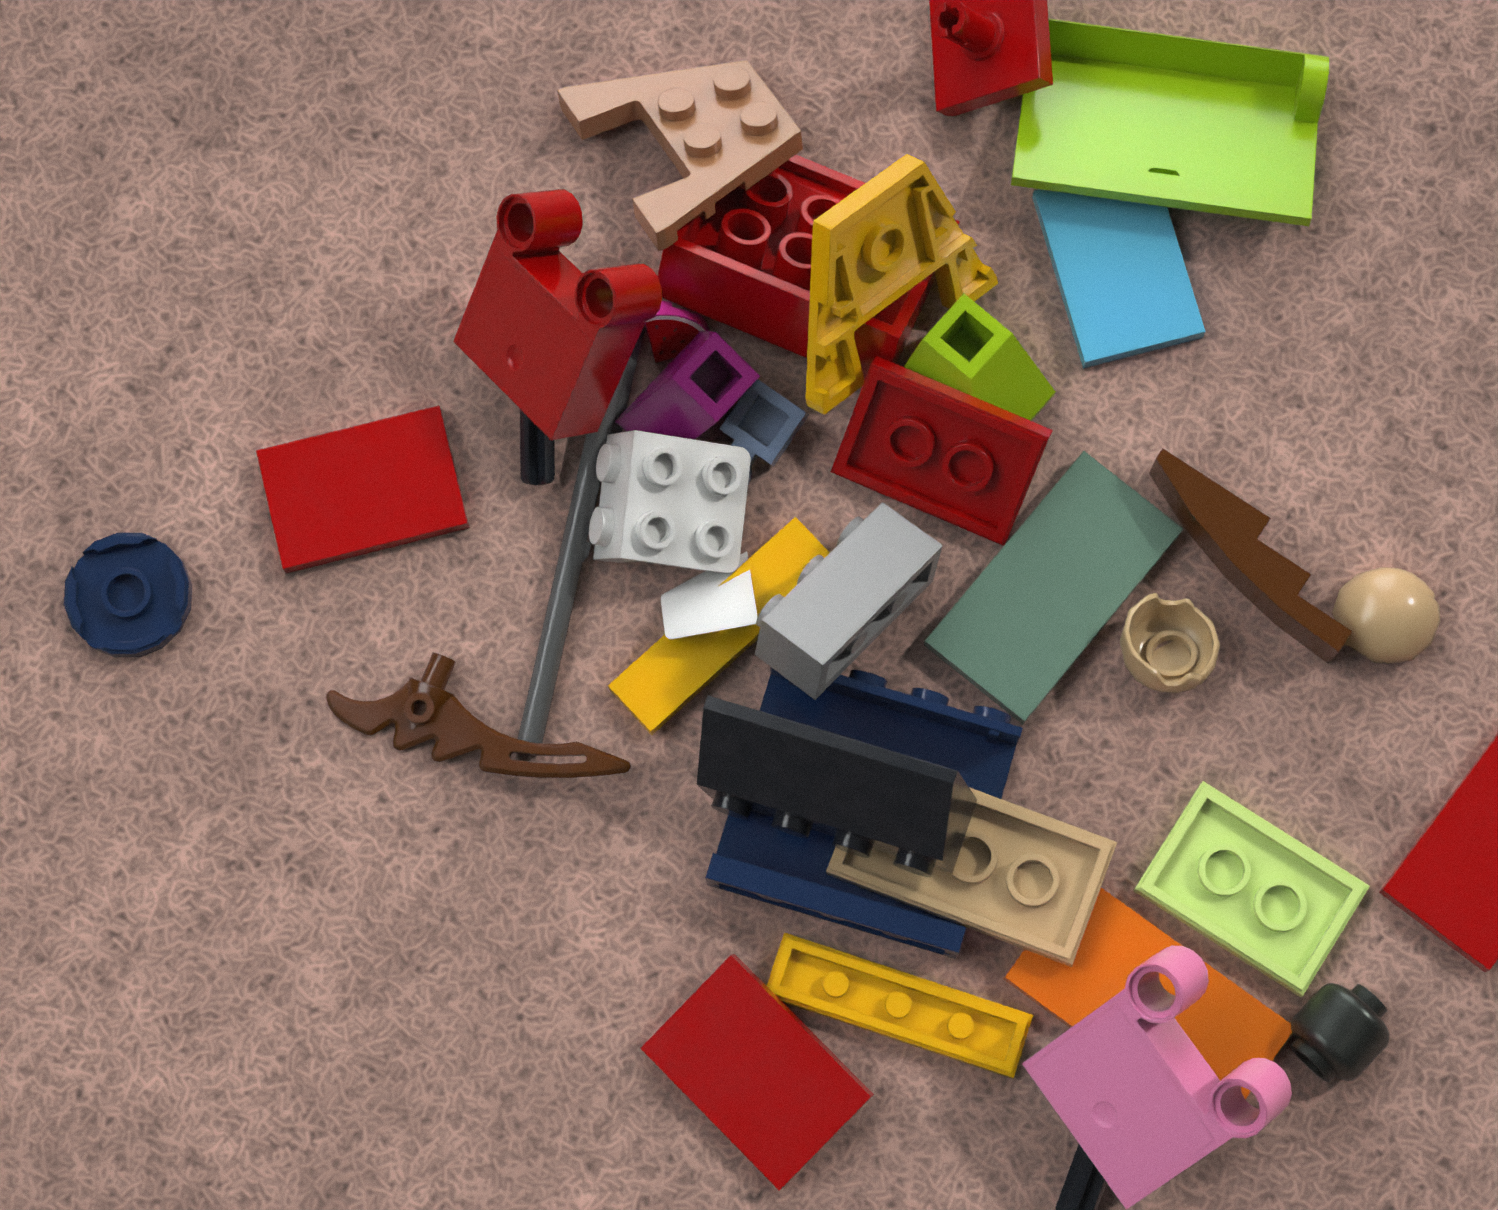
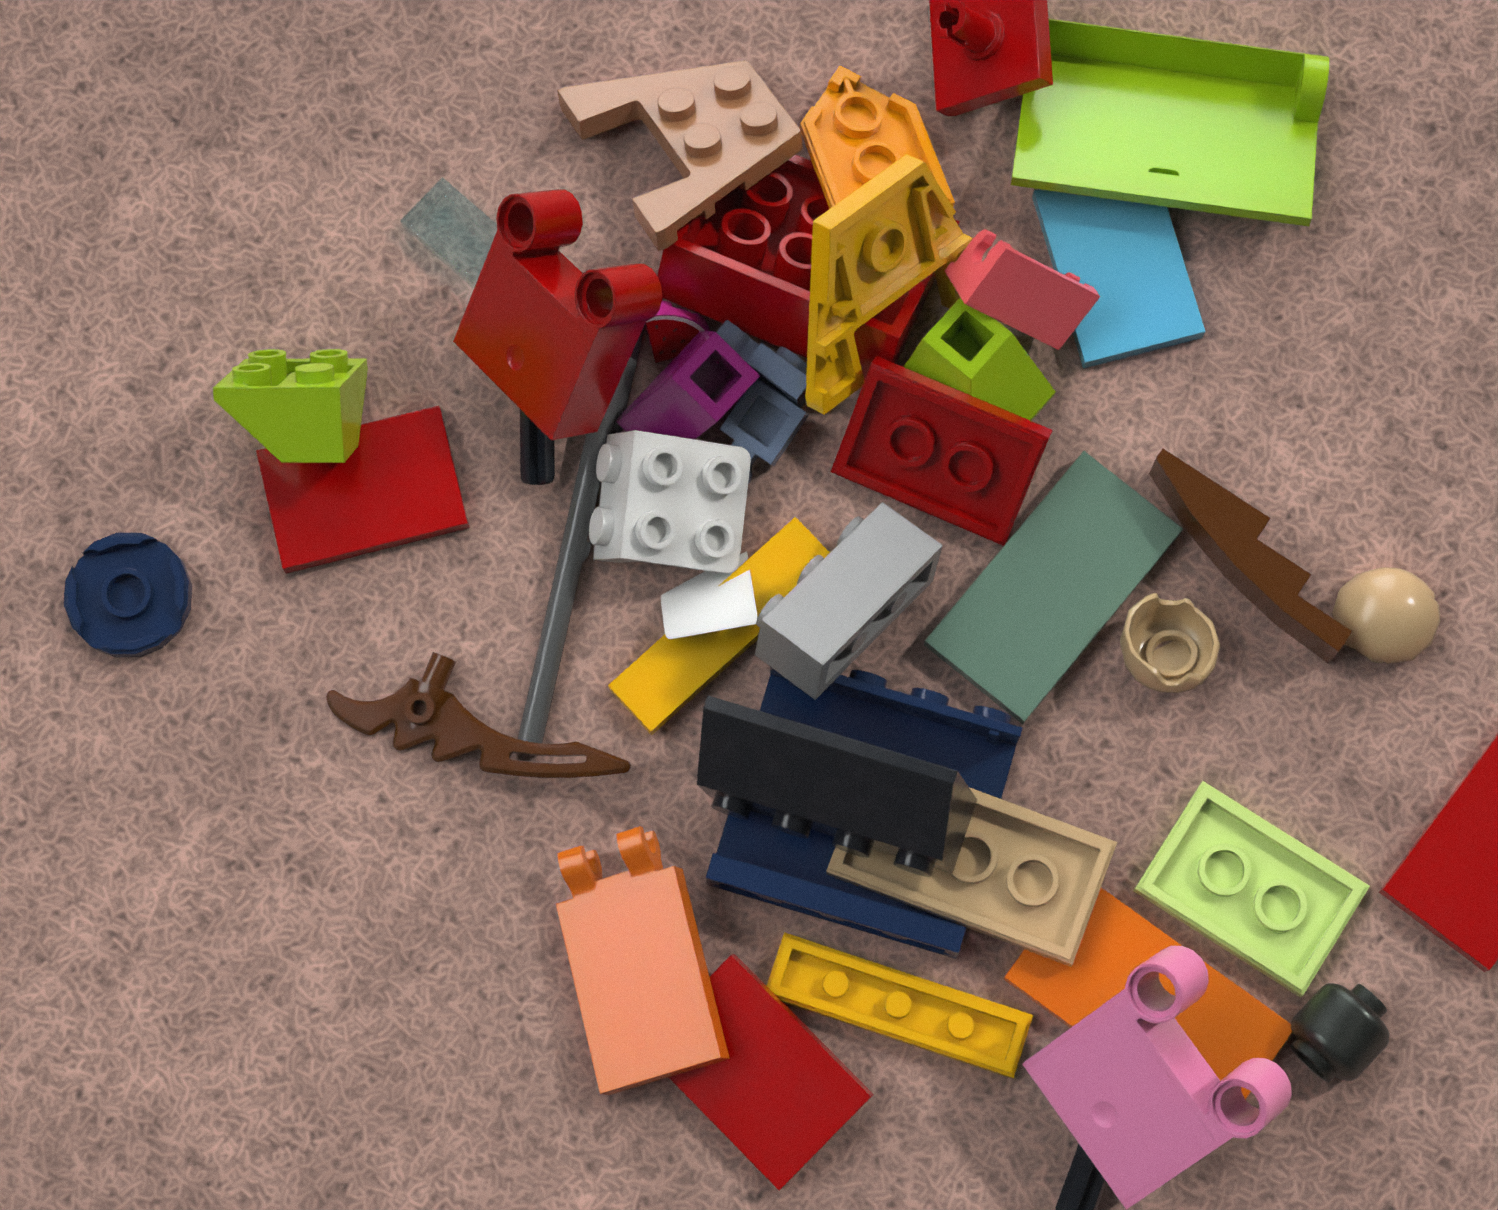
(298, 406): none -> lime slope
(452, 230): none -> clear light blue tile
(638, 966): none -> orange tile
(778, 370): none -> sand blue plate
(861, 133): none -> light orange tile
(1020, 290): none -> coral hinge

